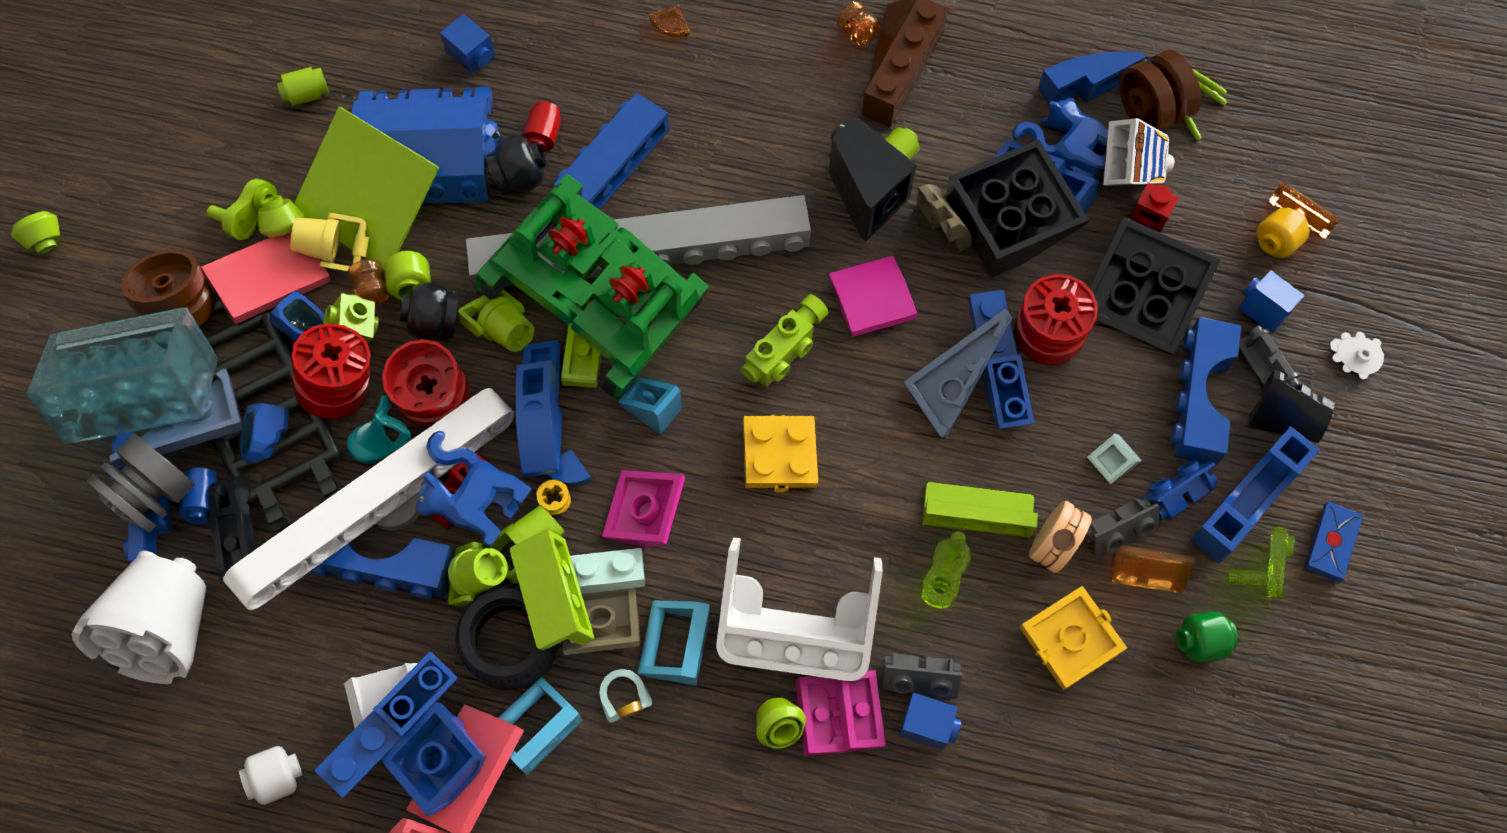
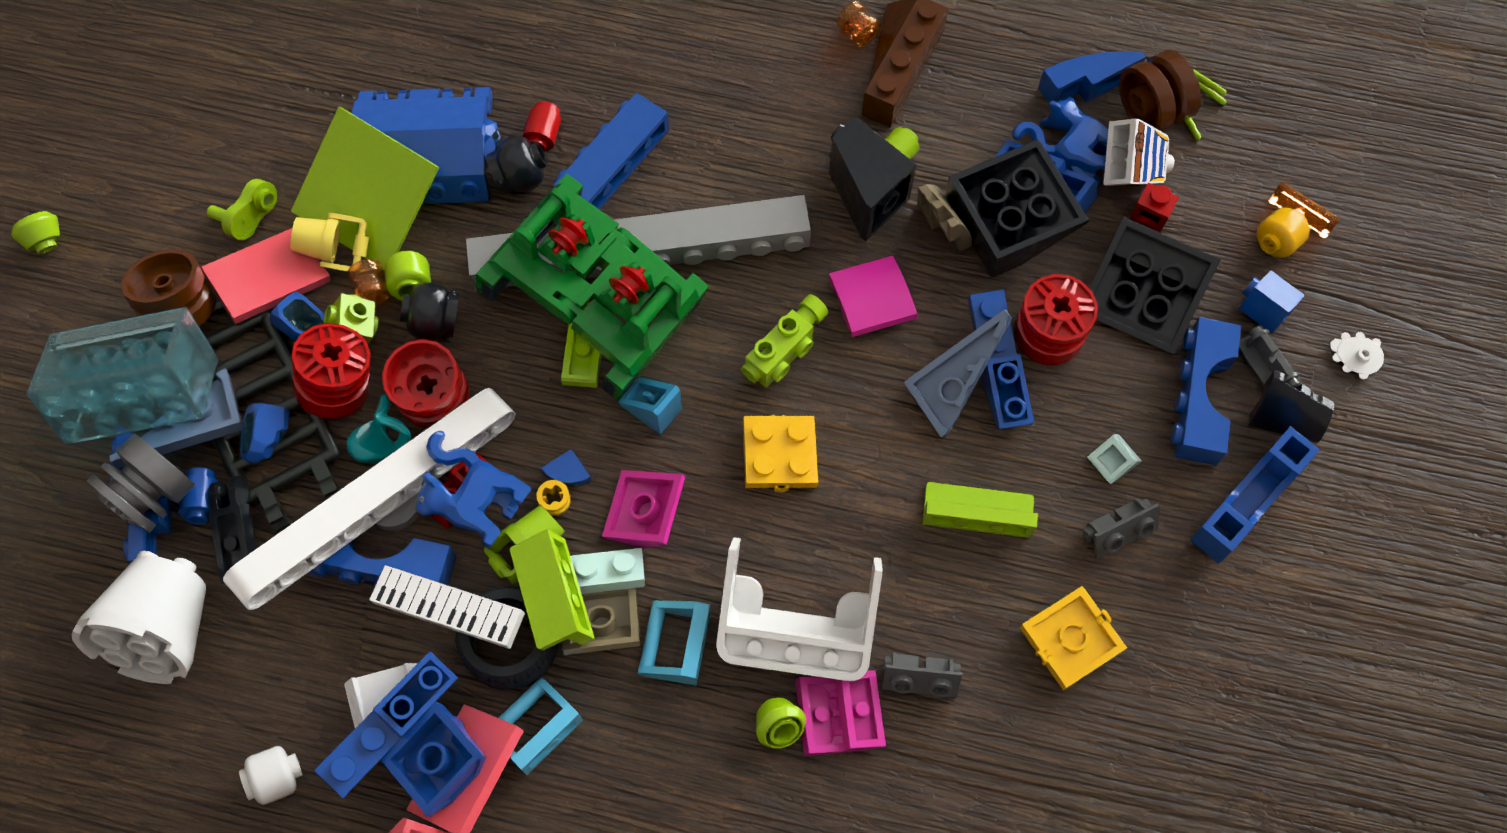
(277, 216): lime cone -> none
(302, 86): lime brick -> none
(447, 606): none -> white tile
(467, 43): blue brick -> none
(474, 572): lime piece -> none
(498, 321): lime piece -> none
(538, 409): blue slope -> none
(629, 709): light aqua piece -> none
(670, 22): clear orange tile -> none
(930, 722): blue brick -> none
(948, 565): clear neon green piece -> none
(1060, 536): light nougat head -> none
(1151, 569): clear orange slope -> none
(1191, 479): blue hinge -> none
(1207, 637): green head -> none
(1281, 547): clear neon green piece -> none
(1333, 542): blue tile -> none

